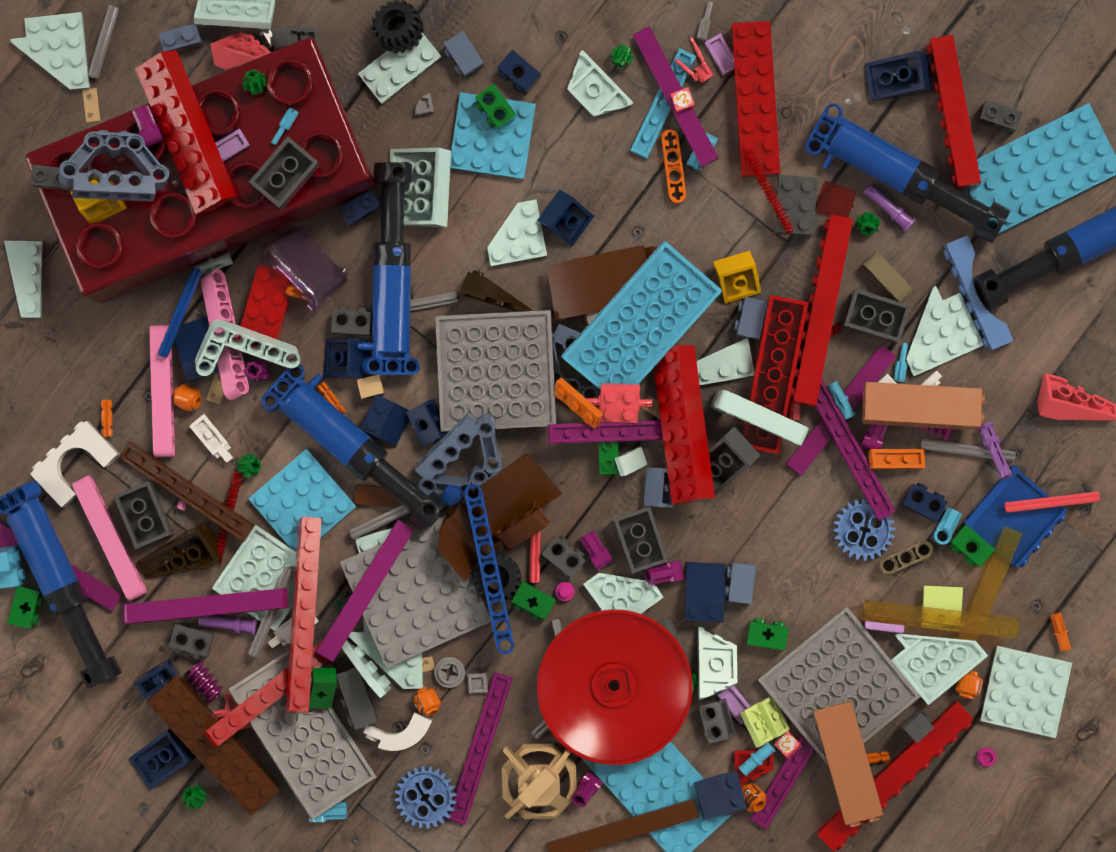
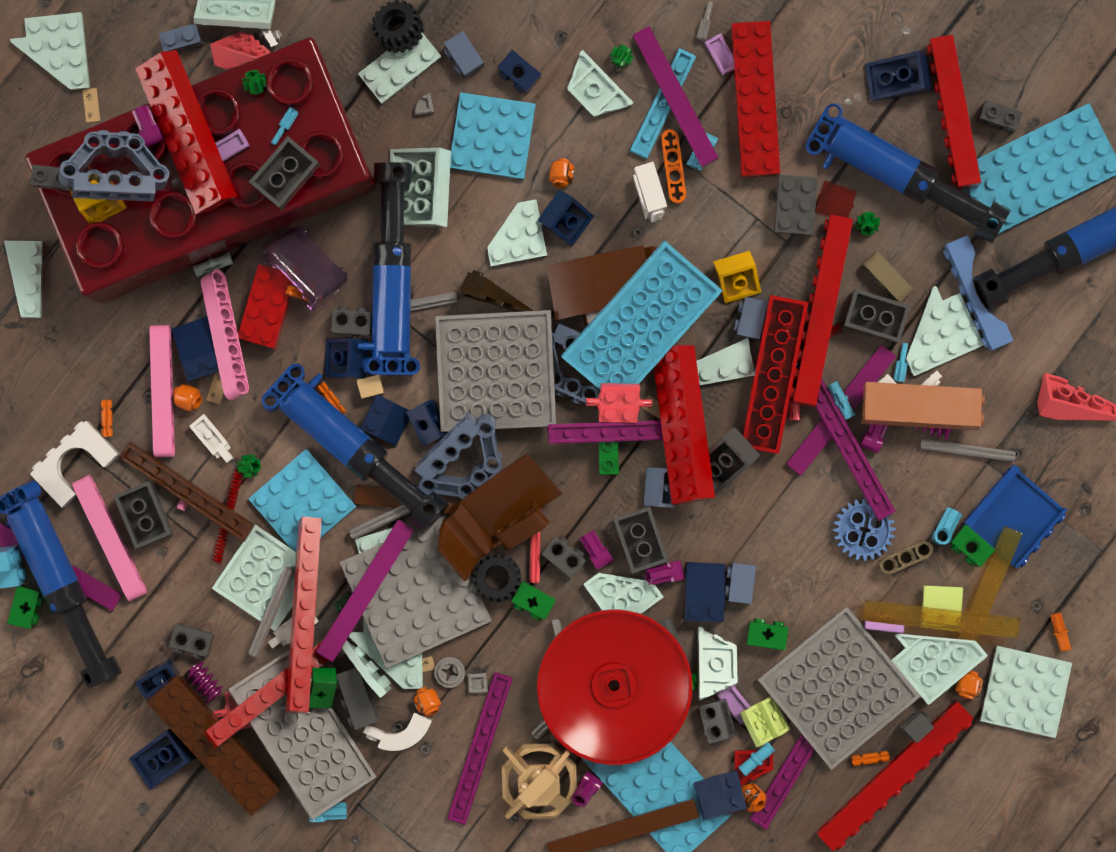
(103, 42): light grey axle -> none
(180, 312): blue axle -> none
(186, 552): dark brown wedge -> none
(194, 797): green gear -> none
(205, 606): magenta beam -> none
(238, 624): medium lavender pin -> none
(242, 344): light aqua beam -> none
(258, 371): magenta piece -> none
(289, 35): dark grey brick -> none
(360, 208): dark blue brick -> none
(440, 786): medium blue gear -> none
(452, 494): blue tile -> none
(489, 578): blue beam -> none
(499, 104): green brick -> none
(561, 173): none -> orange head
(565, 591): dark pink plate -> none
(578, 403): orange plate -> none
(631, 461): light aqua slope -> none
(650, 192): none -> white arch
(682, 99): tile -> none
(703, 71): coral plant -> none
(761, 417): light aqua beam -> none
(769, 191): red piece -> none
(788, 744): tile -> none
(848, 764): nougat brick -> none
(896, 459): orange plate -> none
(897, 214): medium lavender pin -> none
(922, 506): dark blue brick -> none
(986, 757): dark pink plate -> none
(992, 442): medium lavender pin -> none
(1052, 502): coral axle -> none

